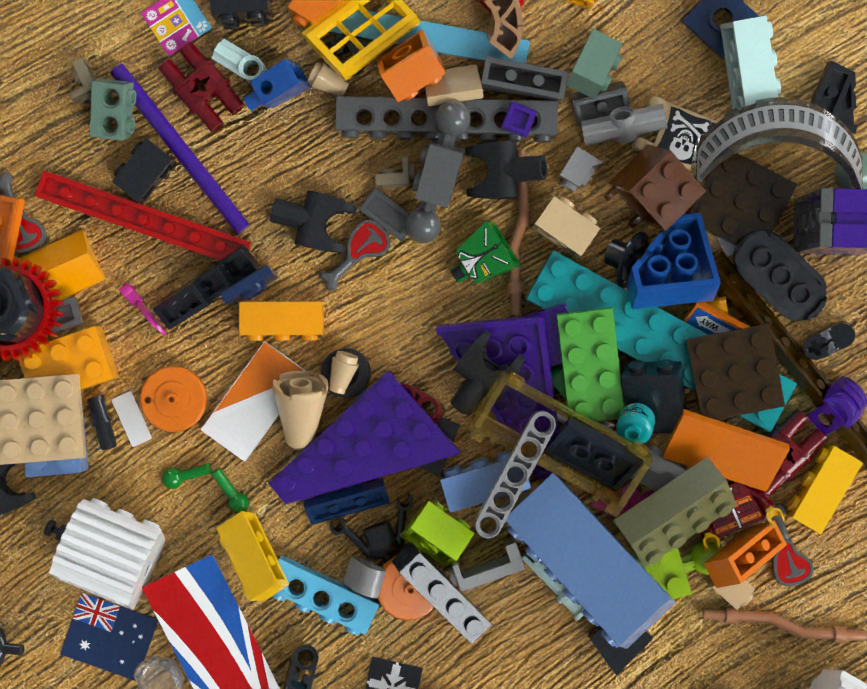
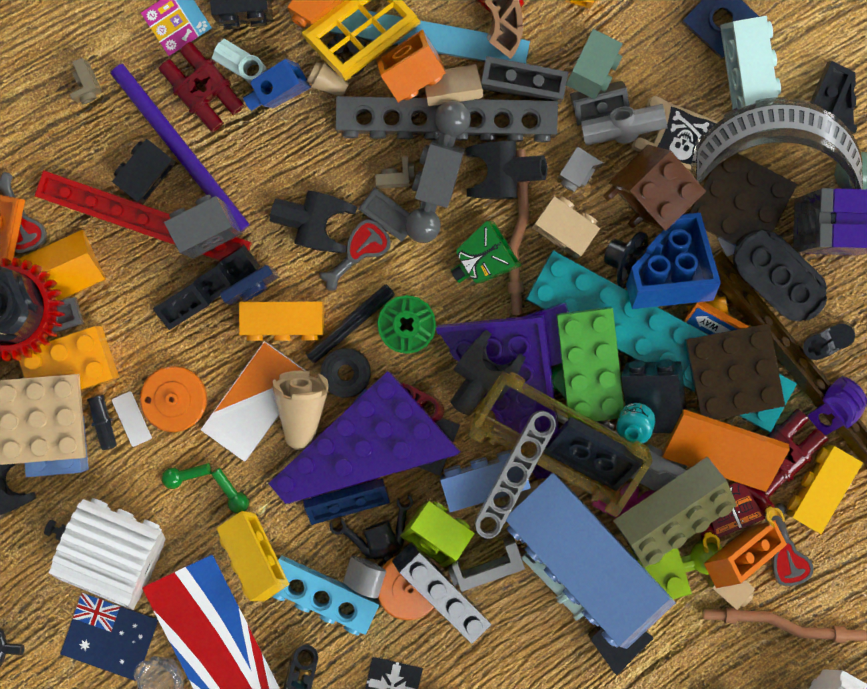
(104, 108): sand green brick -> none
(136, 300): dark pink piece -> none
(202, 226): none -> dark grey brick
(342, 371): tan cone -> none
(350, 323): none -> black axle
(407, 308): none -> green wheel
(518, 119): dark purple tile -> none

